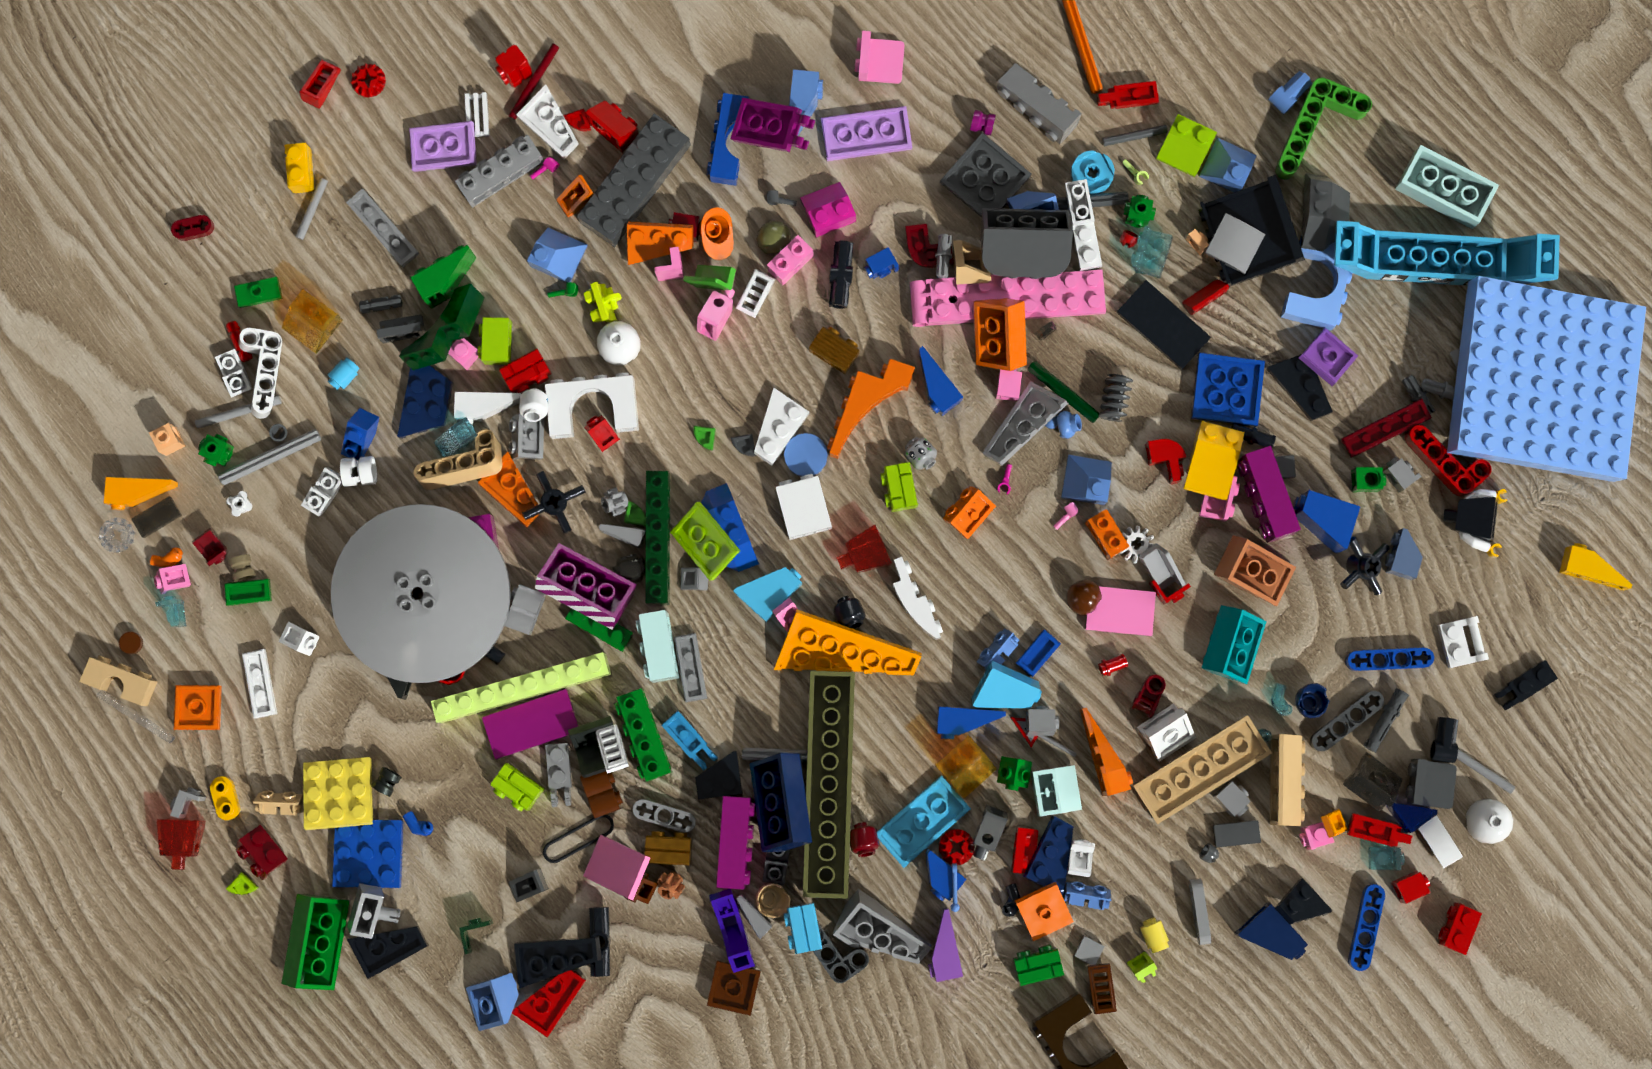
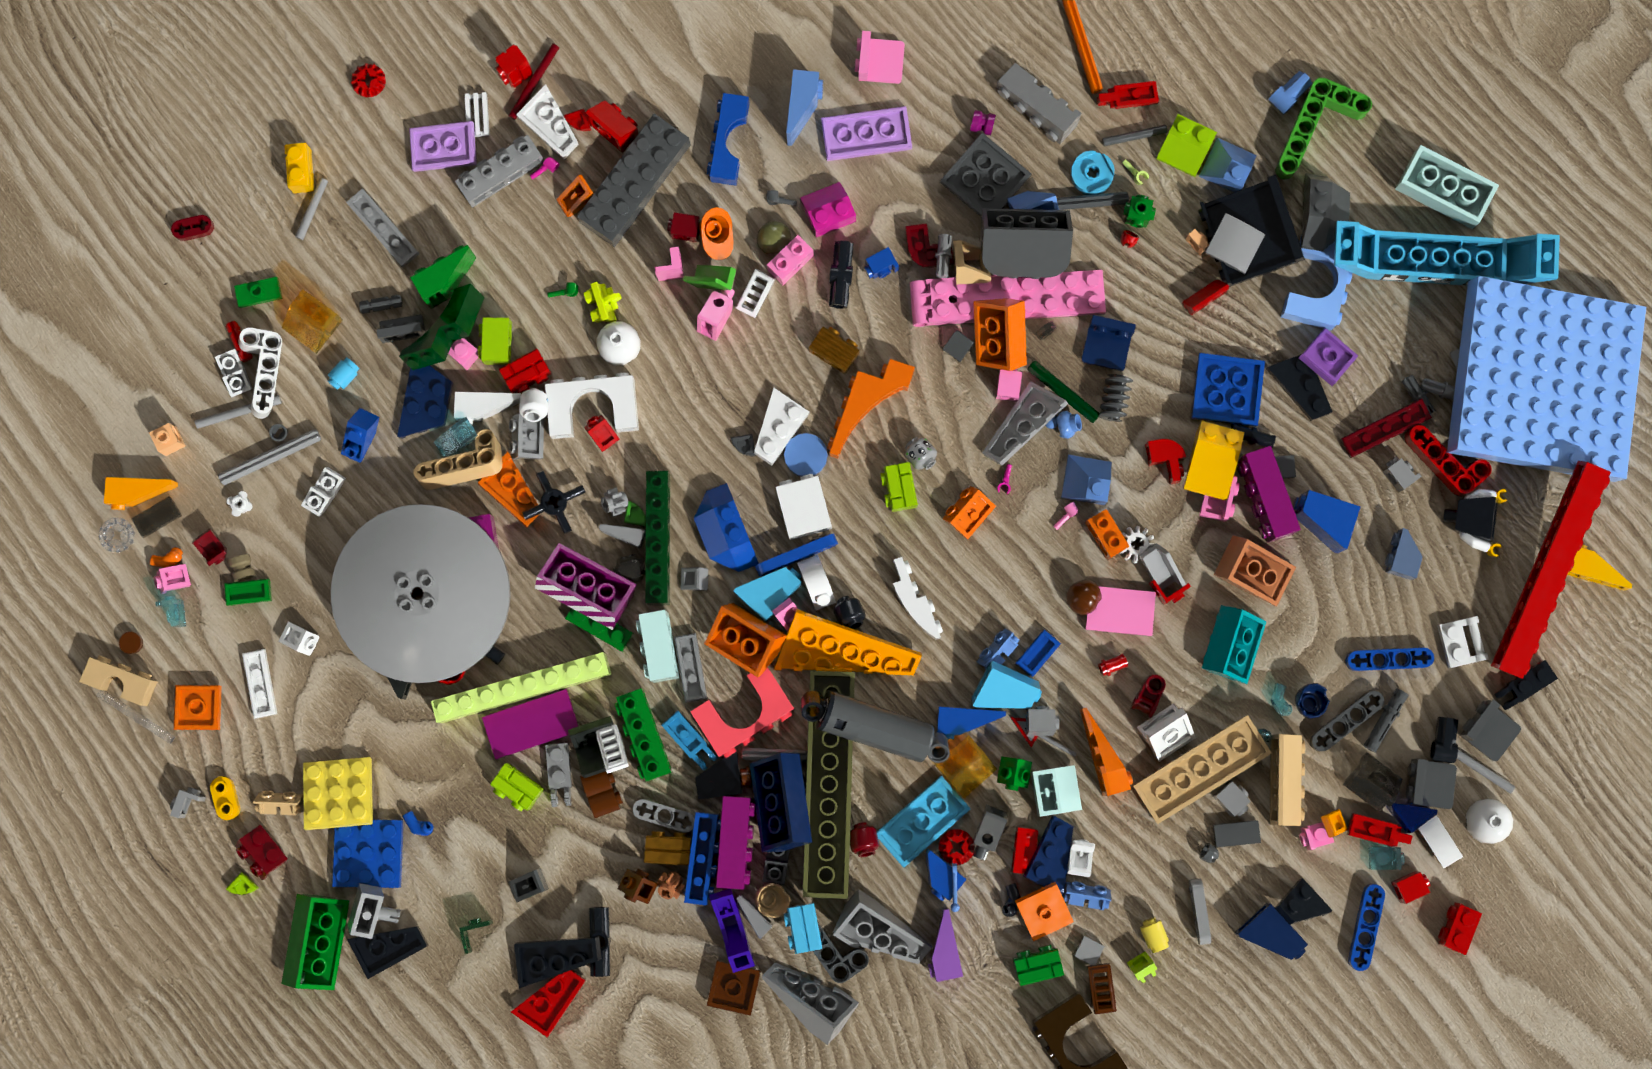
(179, 839): clear red torso -> none
(222, 452): green brick -> none
(313, 95): red slope -> none
(366, 471): white wheel -> none
(383, 786): pearl dark grey wheel -> none
(493, 1001): medium blue slope -> none
(524, 609): light grey brick -> none
(557, 255): medium blue slope -> none
(581, 847): black piece -> none
(616, 867): bright pink tile -> none
(654, 240): orange wing -> none
(702, 857): none -> blue brick
(705, 436): bright green tile -> none
(705, 541): lime tile -> none
(725, 738): none -> coral arch
(745, 639): none -> orange slope
(745, 775): none -> reddish brown plate
(770, 125): magenta tile -> none
(796, 554): none -> blue beam
(816, 582): none -> white brick
(816, 1006): none -> light grey wedge
(865, 552): clear red torso -> none
(874, 726): none -> dark grey piece
(939, 388): blue slope -> none
(958, 346): none -> dark grey slope
(1083, 225): white slope -> none
(1107, 343): none -> dark blue bracket
(1151, 252): clear light blue bracket -> none
(1163, 325): black tile -> none
(1359, 483): green brick -> none
(1364, 566): black bar -> none
(1490, 730): none -> dark grey bracket
(1551, 569): none -> red brick

